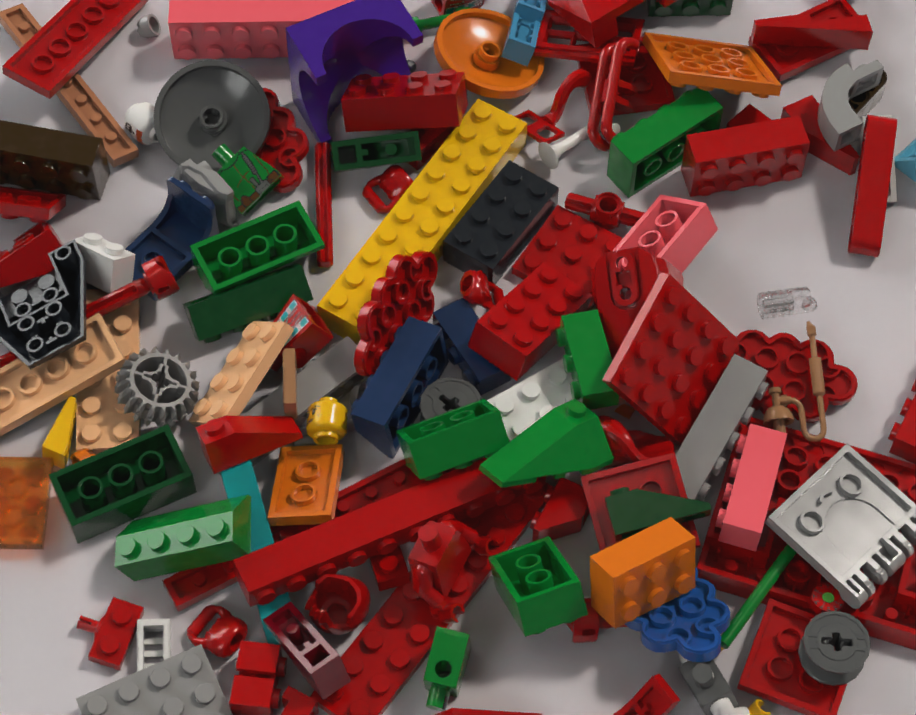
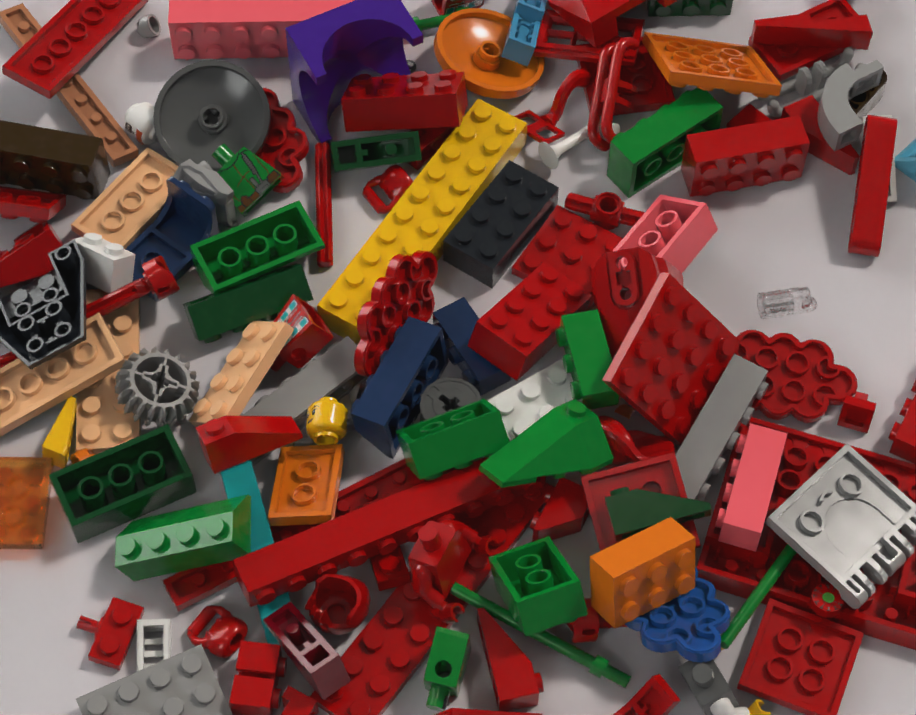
(129, 201): none -> light nougat plate
(290, 383): medium nougat tile -> none
(476, 287): red piece -> none
(509, 668): none -> red slope
(597, 665): none -> green bar
(780, 416): medium nougat piece -> none
(808, 82): none -> light grey piece
(850, 645): dark grey piece -> none
(857, 412): none -> red tile

